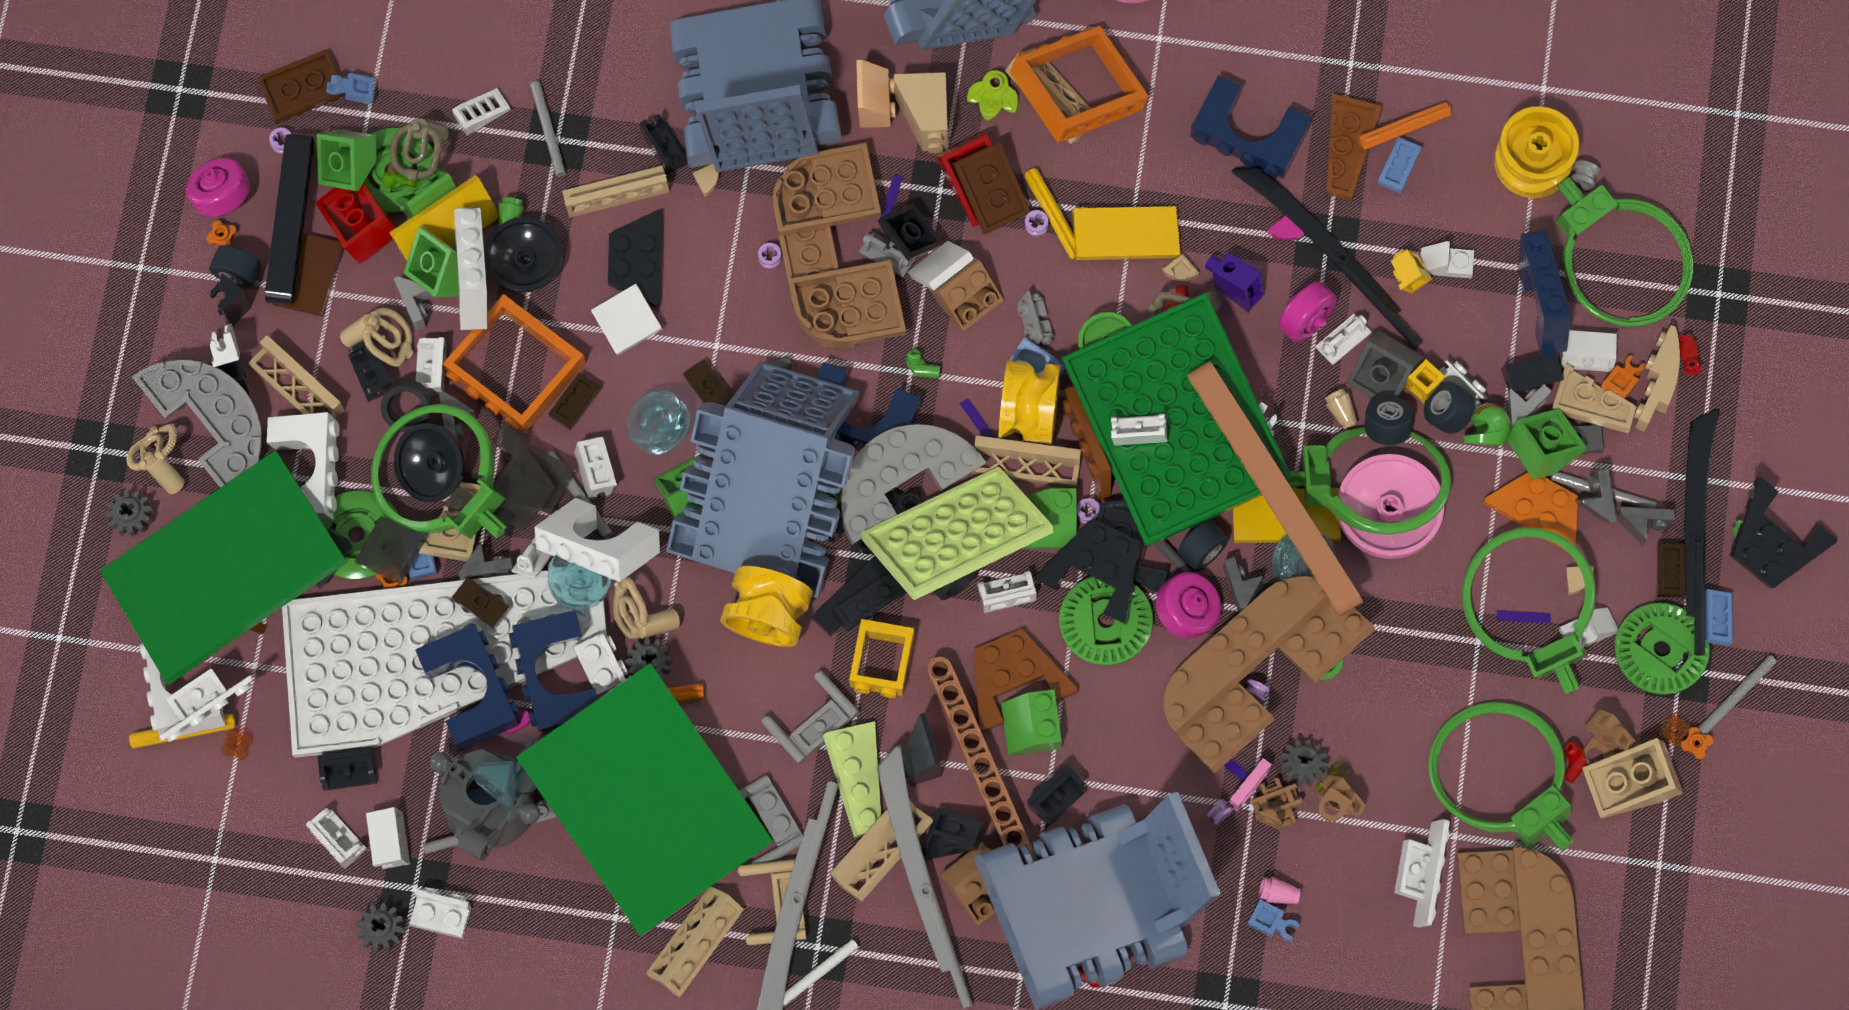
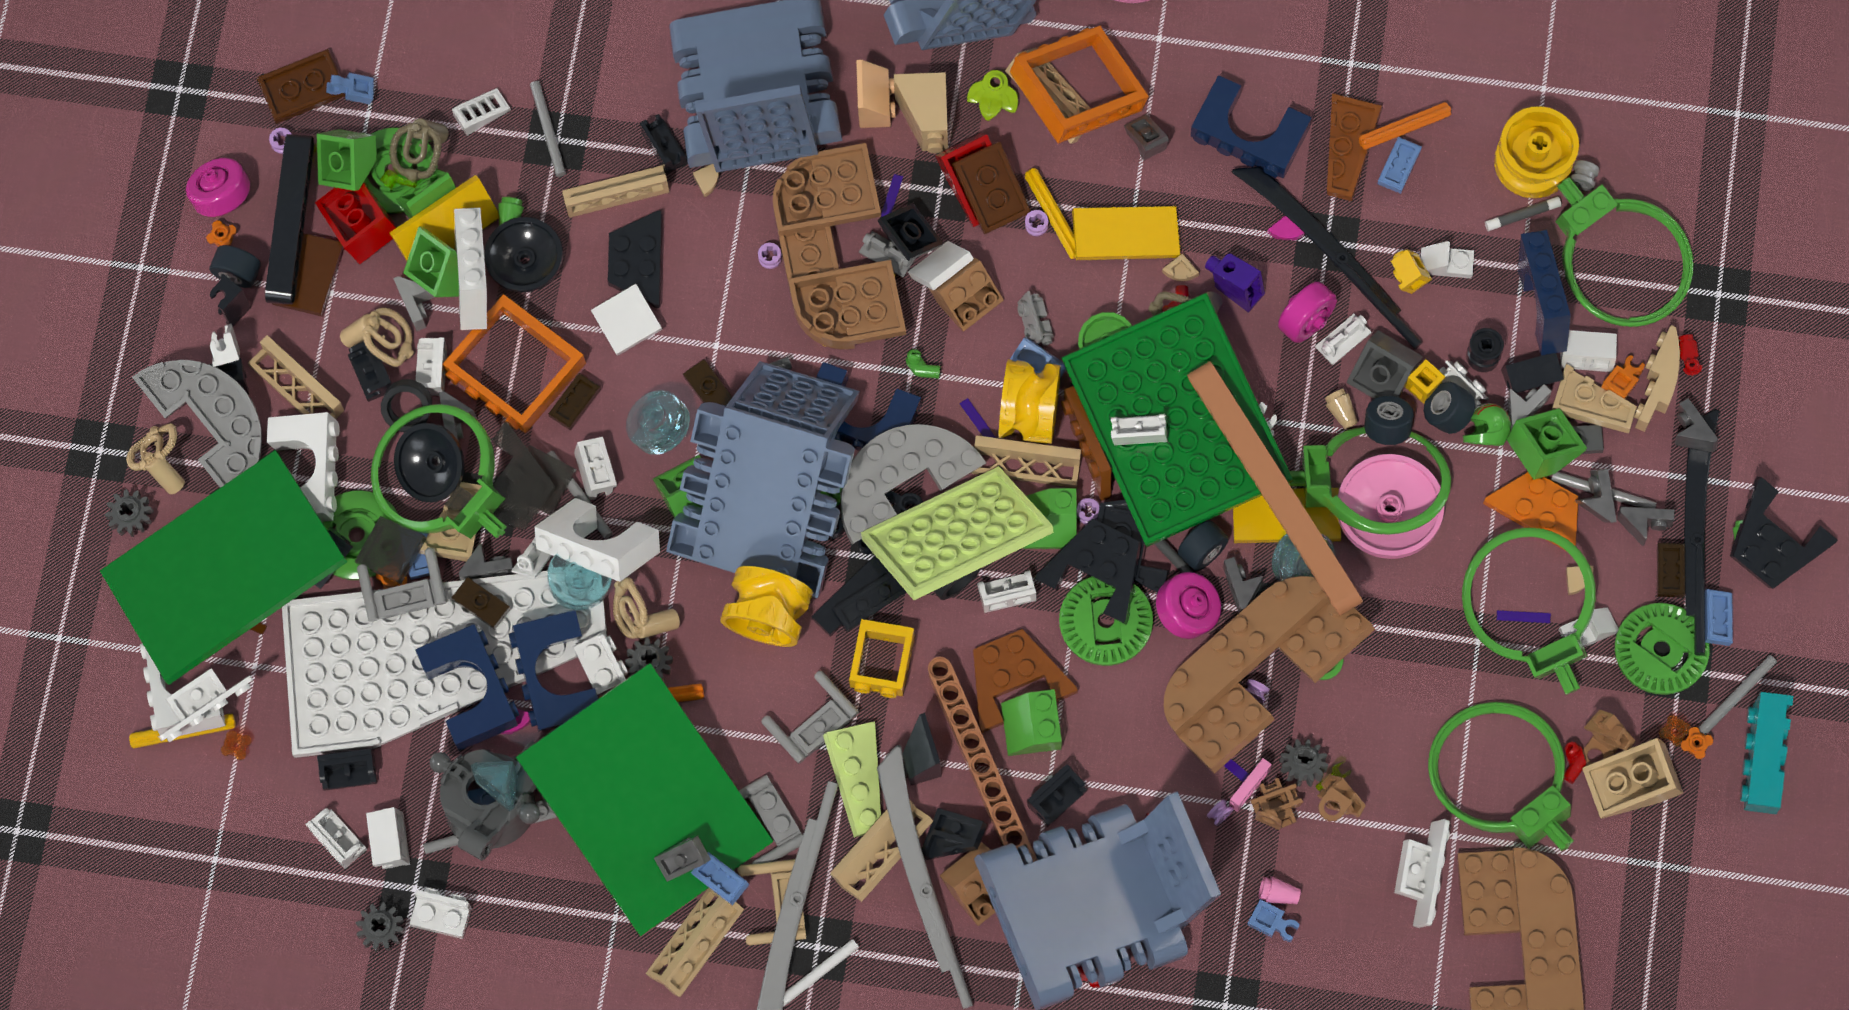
(405, 597): none -> light grey plate
(682, 858): none -> flat silver slope
(721, 879): none -> medium blue plate
(1147, 136): none -> flat silver slope
(1484, 350): none -> black wheel
(1523, 213): none -> dark grey bar
(1698, 433): none -> flat silver slope
(1766, 753): none -> teal wedge

